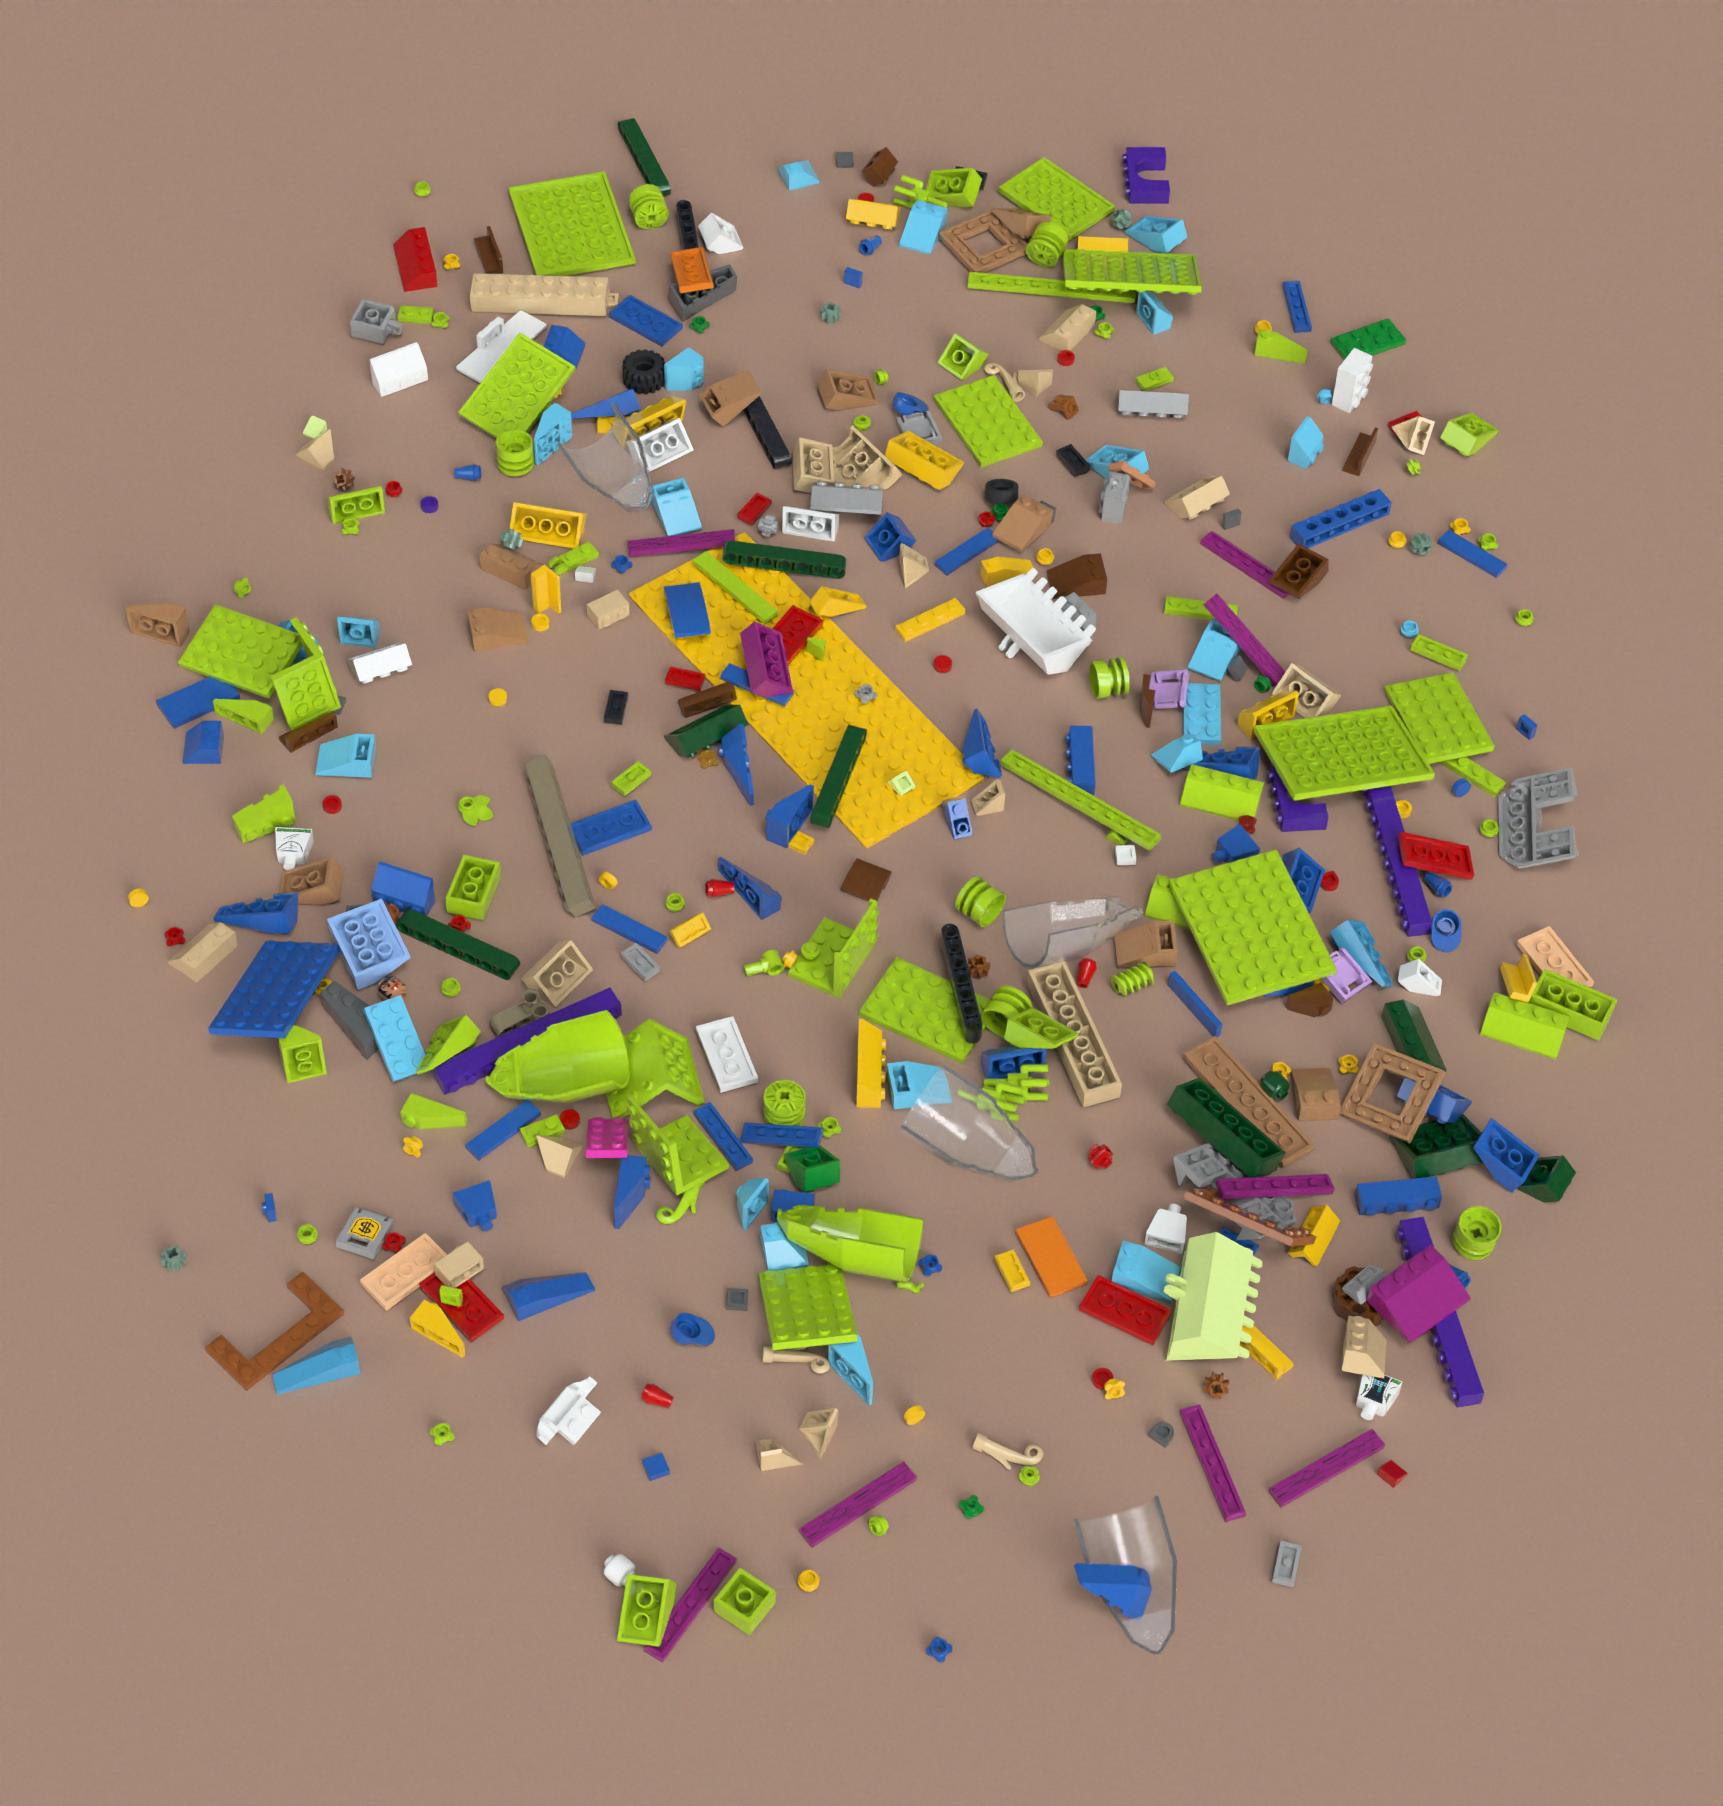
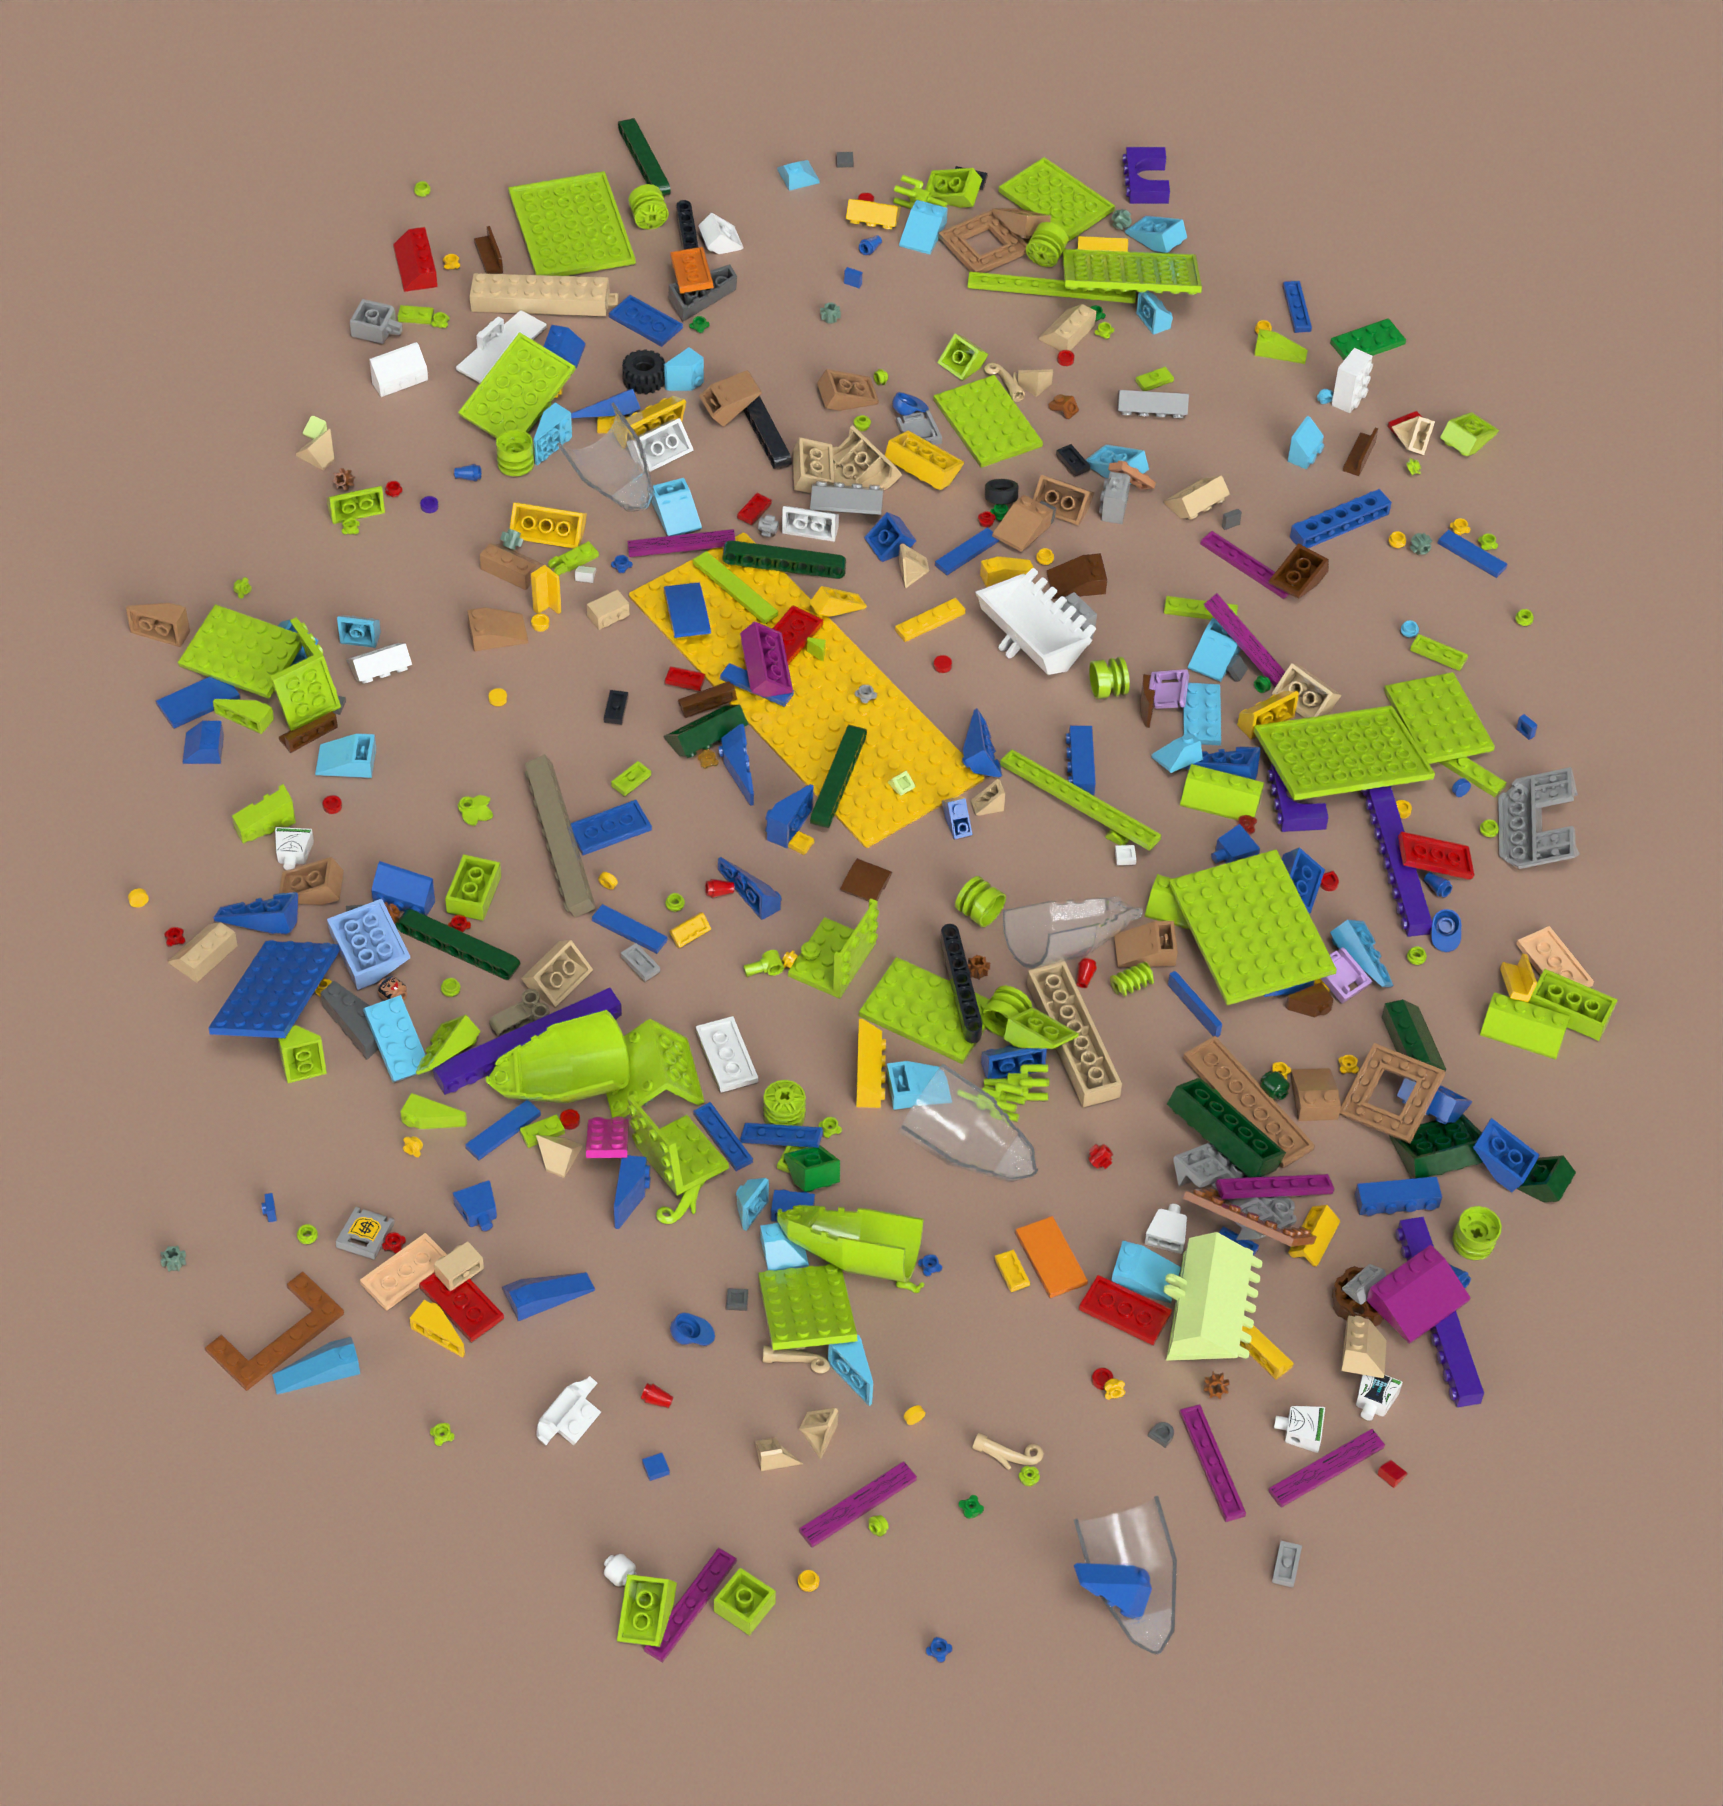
(451, 1296): lime tile -> none
(880, 167): reddish brown brick -> none
(1070, 500): none -> medium nougat slope
(1303, 1426): none -> white torso
(1419, 978): white slope -> none

